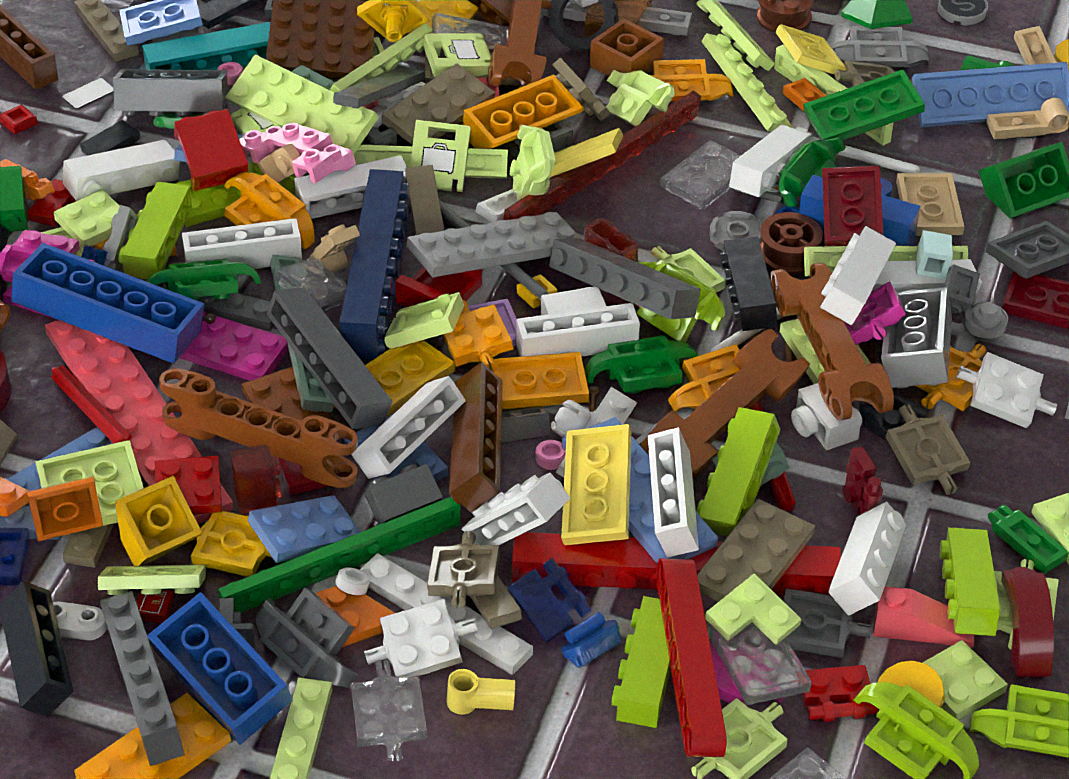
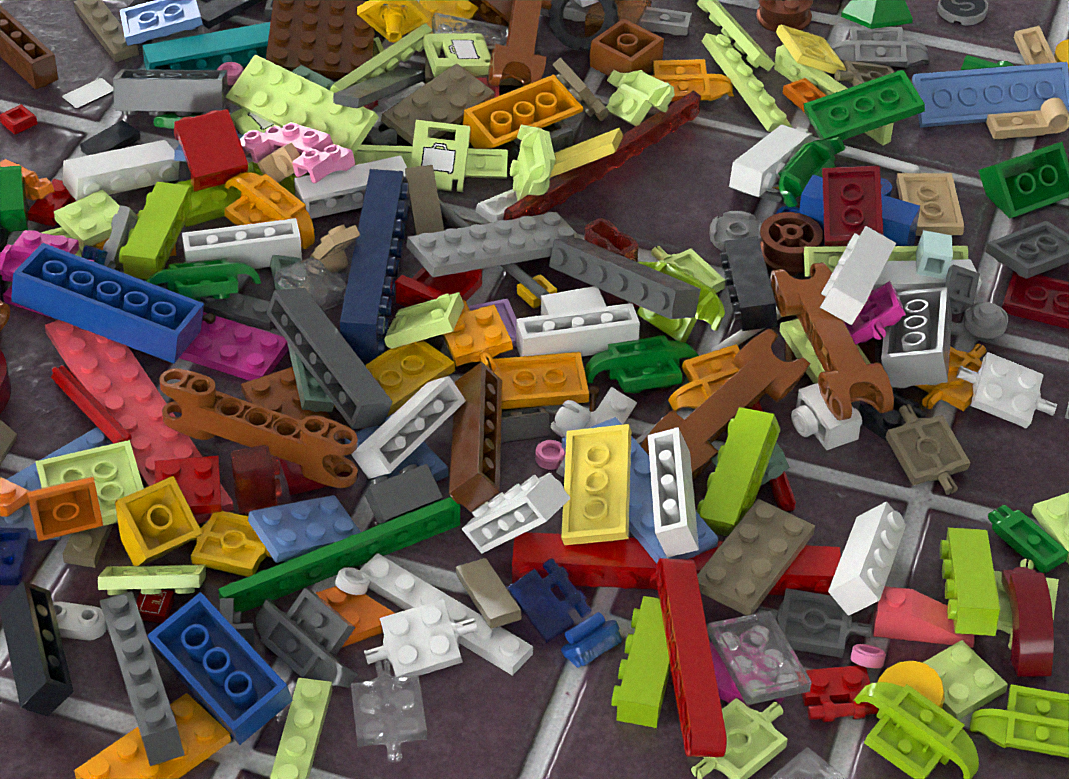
(463, 570): dark tan plate -> none
(469, 692): light yellow piece -> none
(701, 175): clear plate -> none
(753, 603): yellowish green plate -> none
(861, 485): dark red plate -> none
(868, 656): none -> bright pink tile

